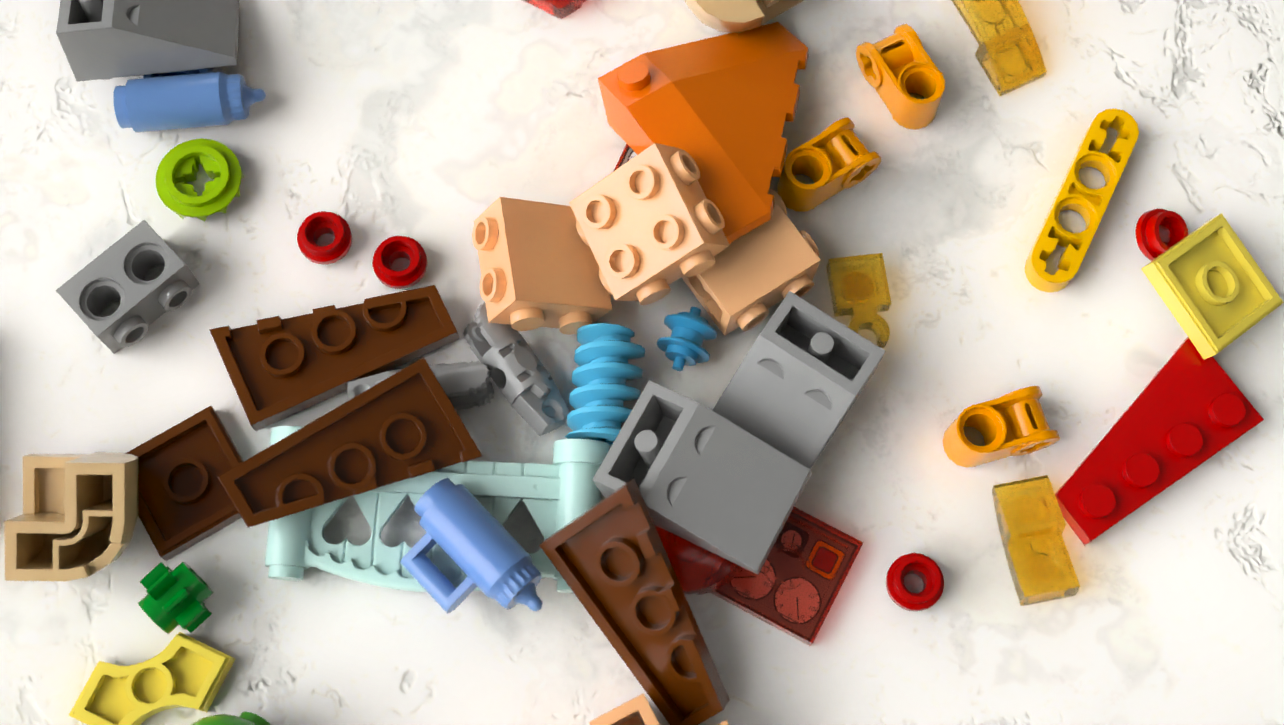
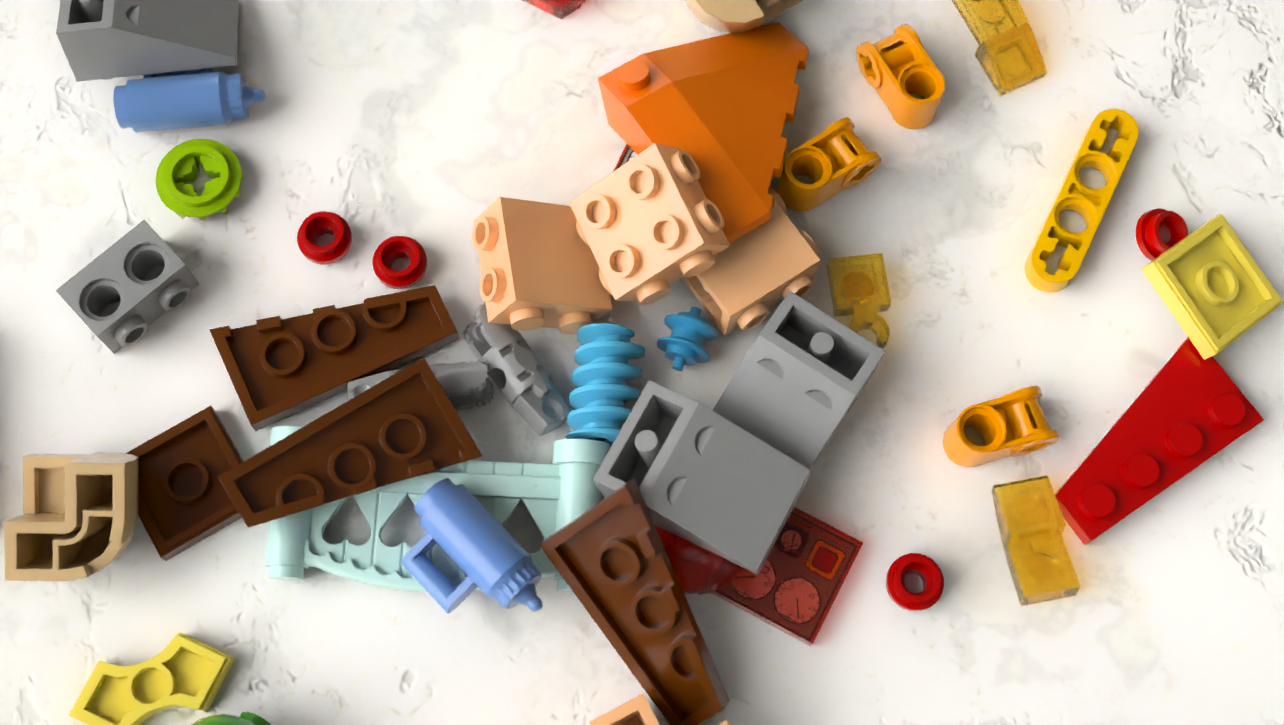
(175, 597): green gear -> none

